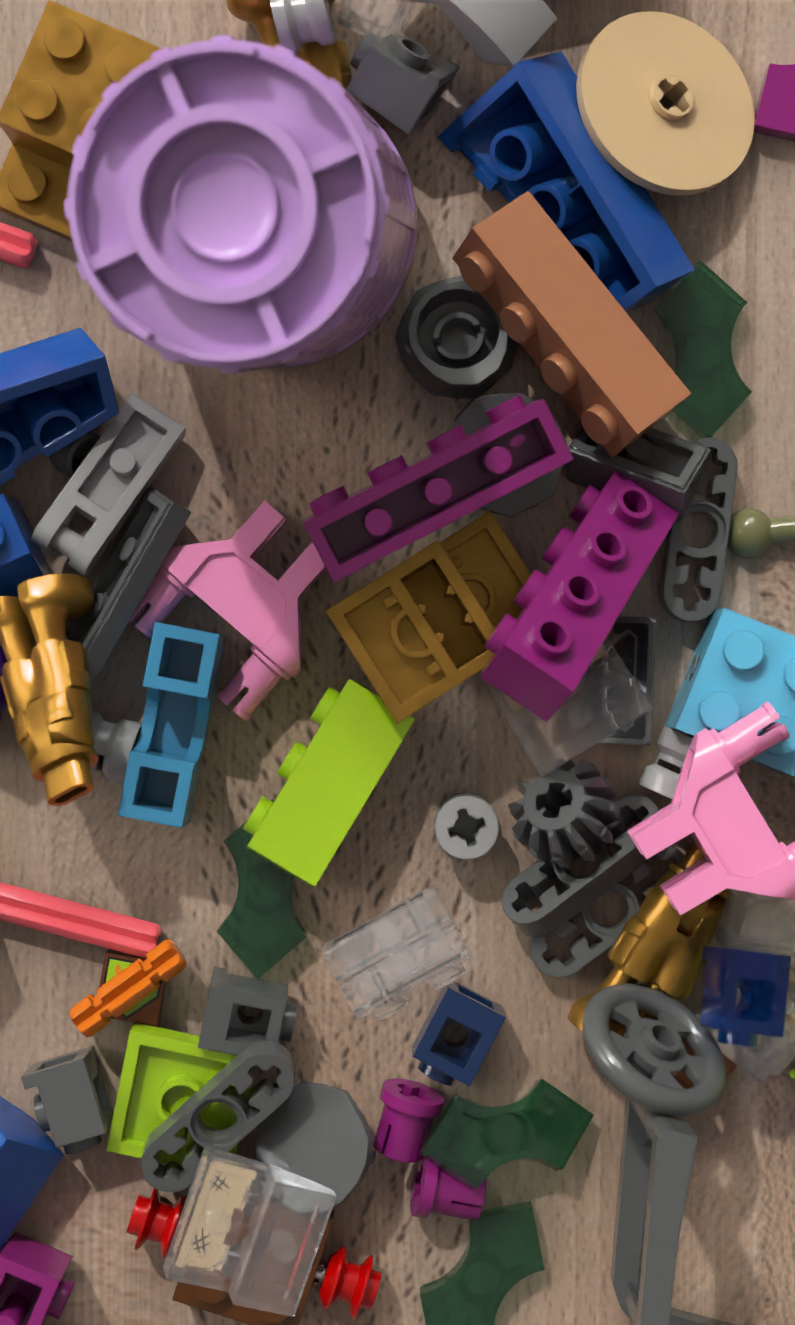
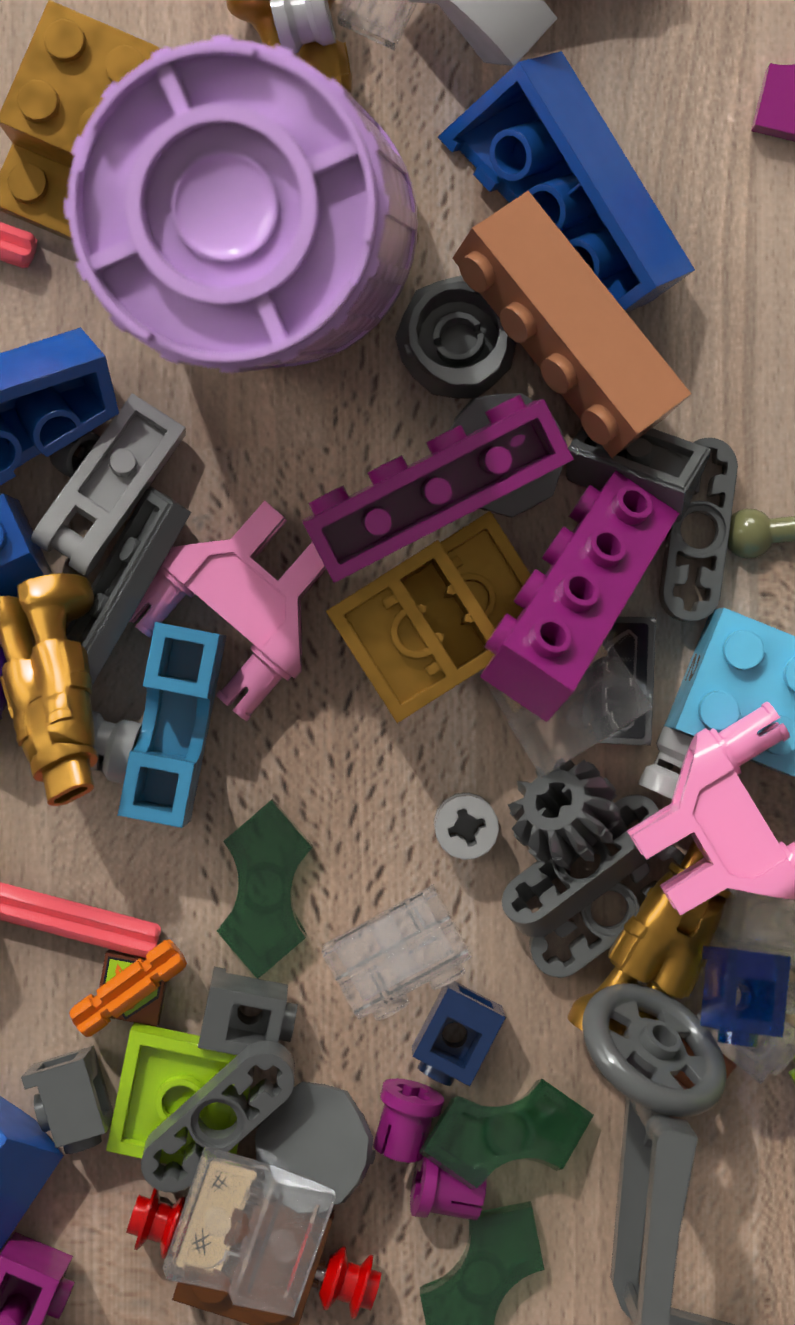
(326, 782): lime brick -> none
(399, 79): dark grey brick -> none
(661, 149): tan piece -> none
(701, 324): clear green tile -> none

